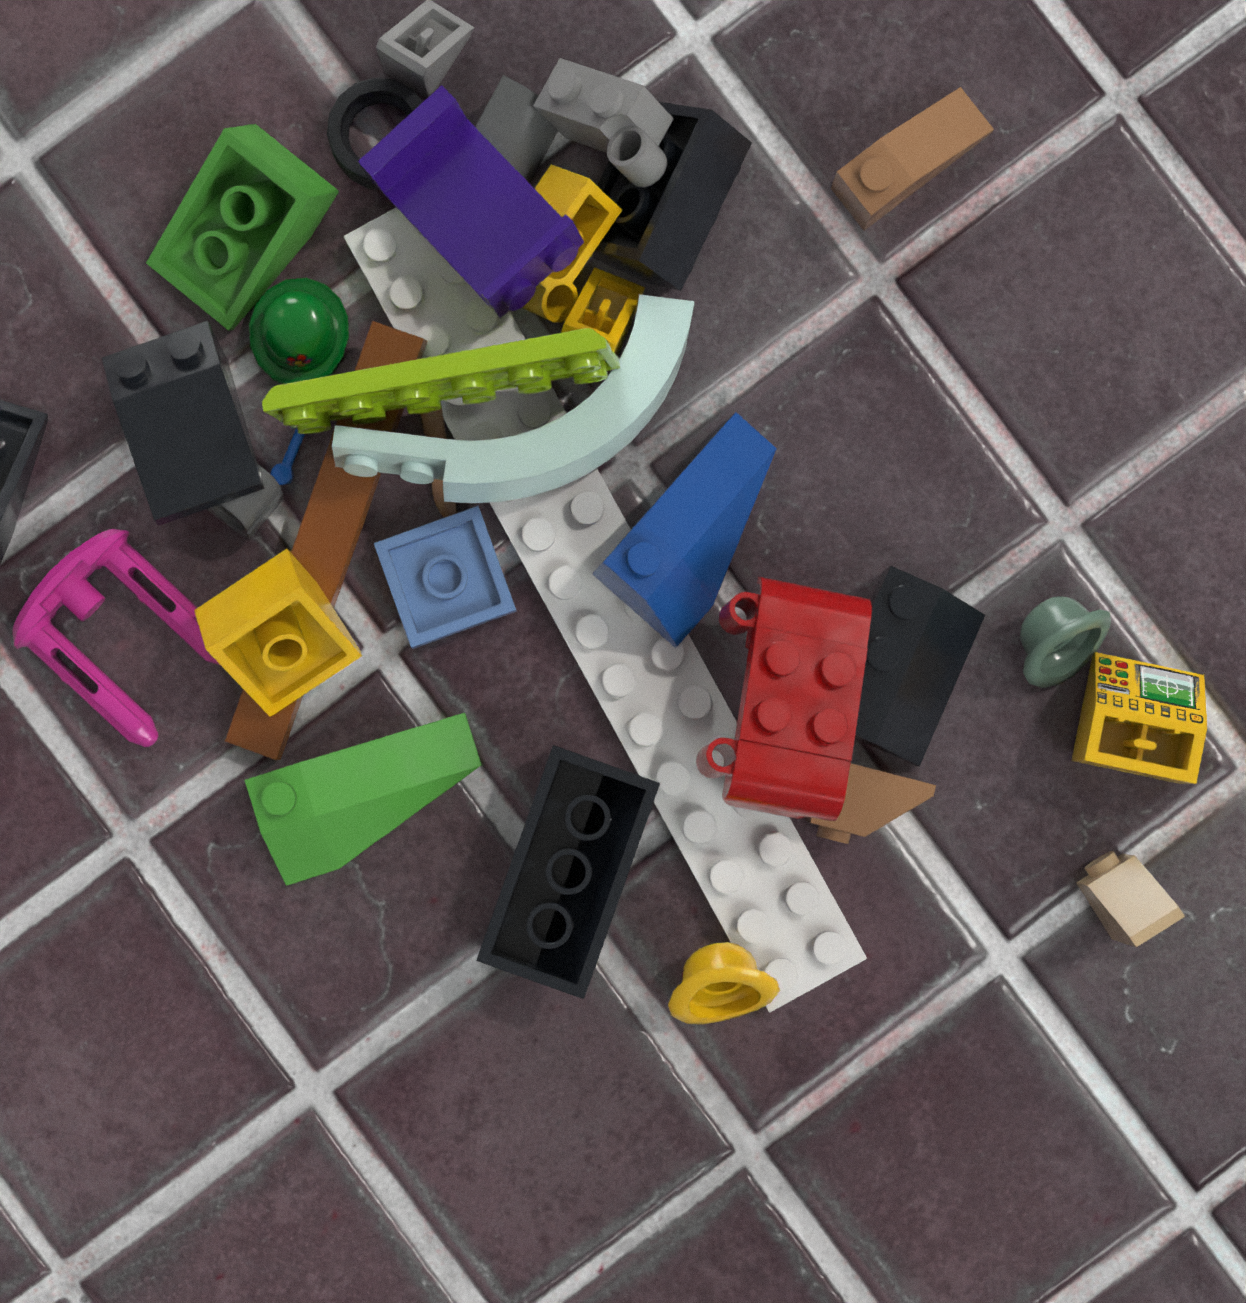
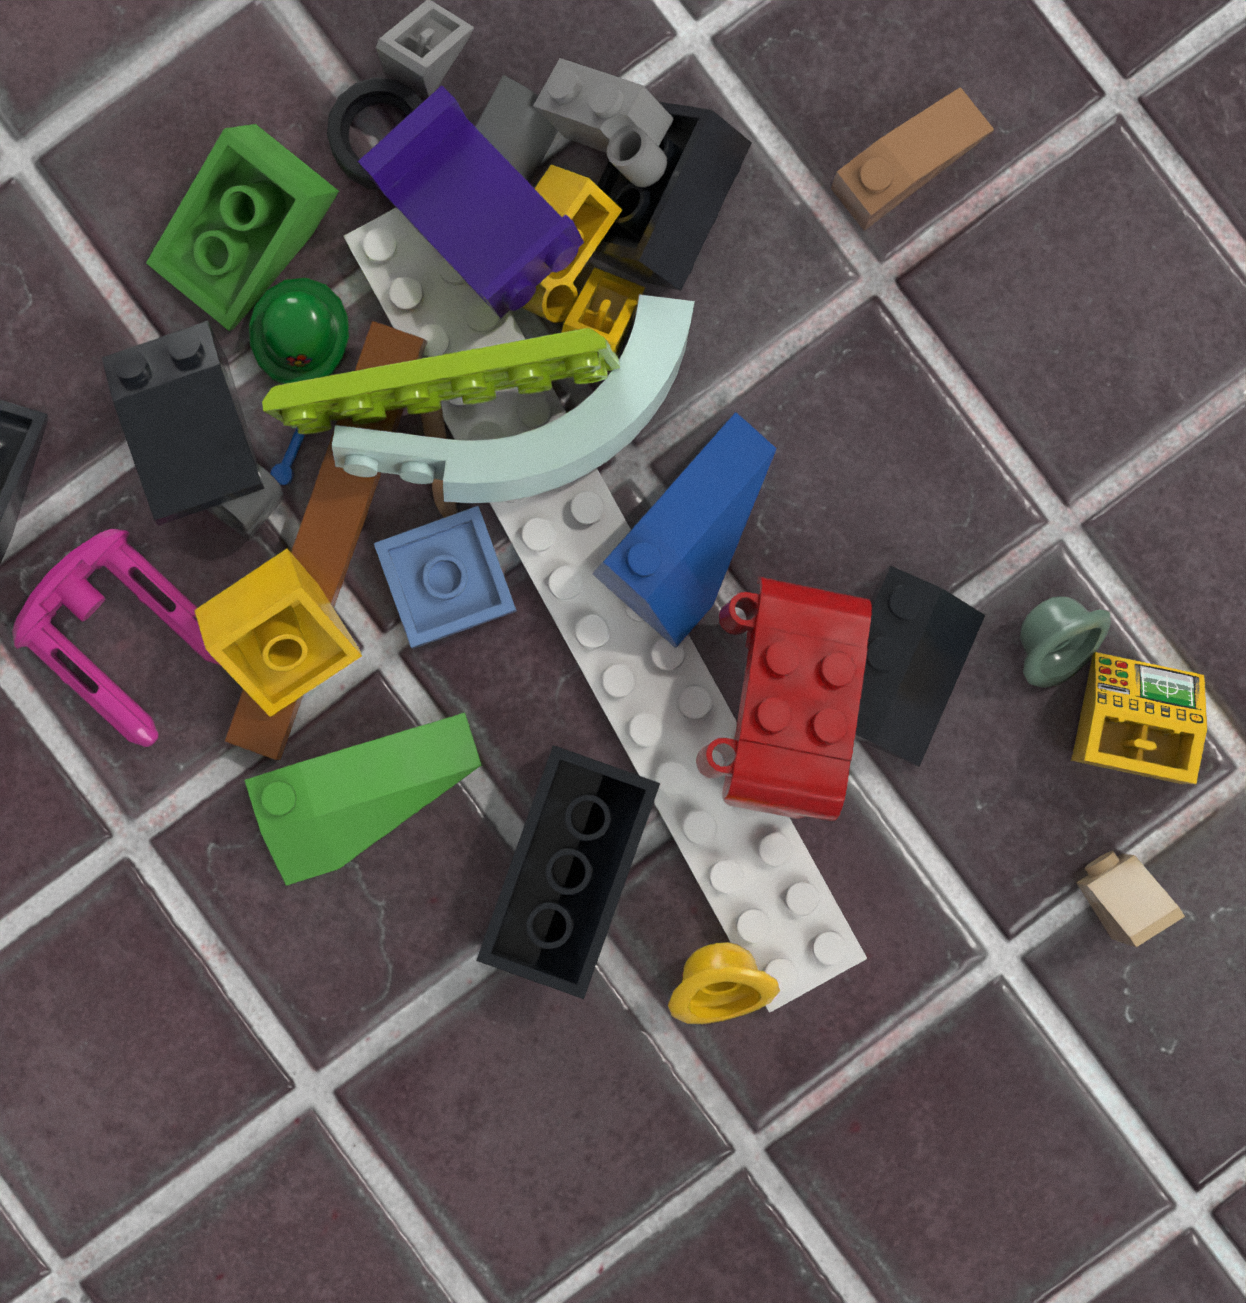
(871, 802): medium nougat slope -> none

